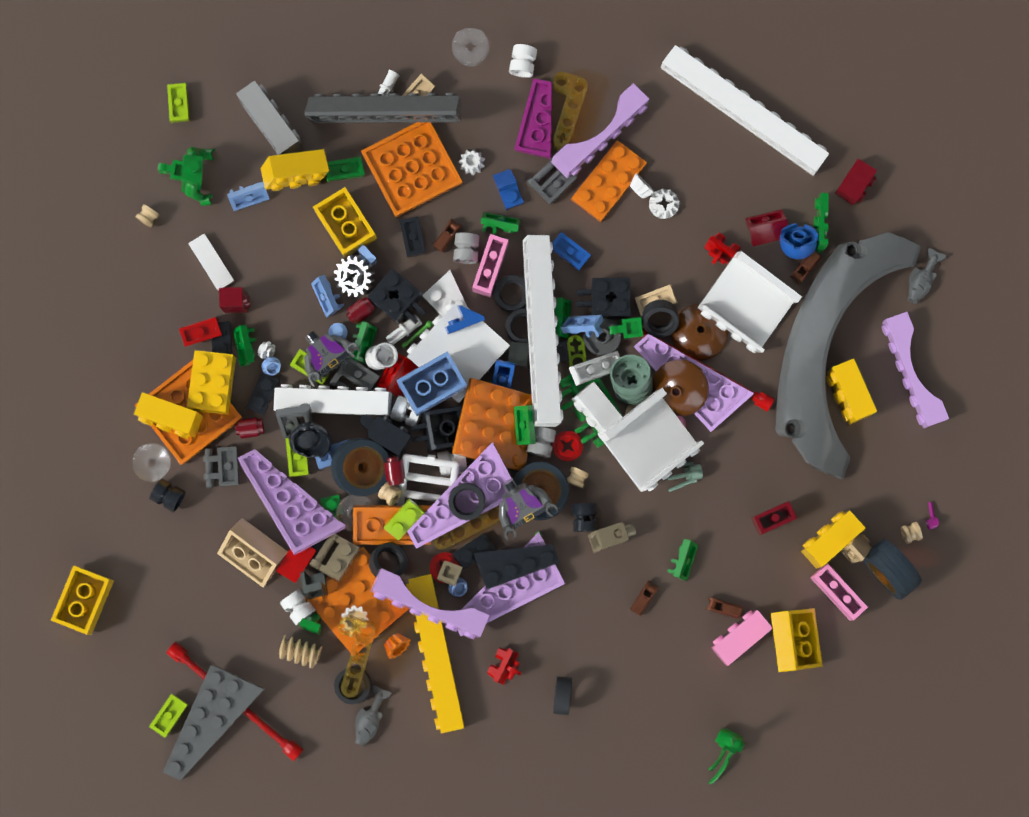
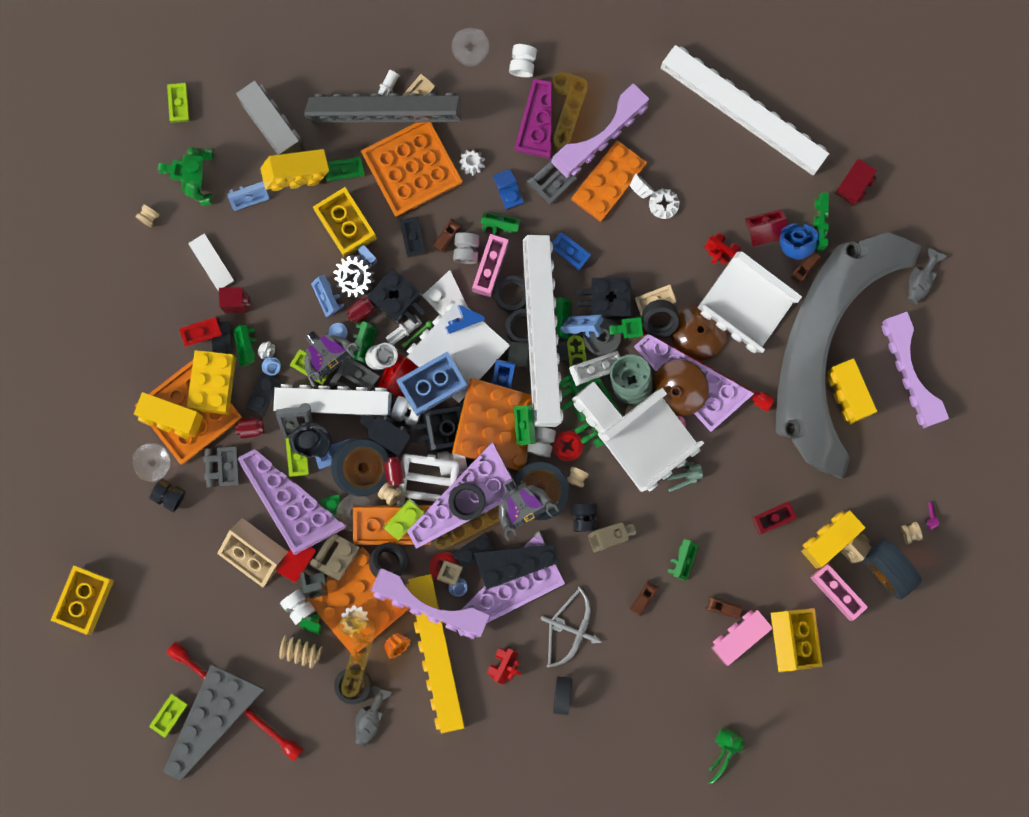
(559, 625): none -> light grey piece

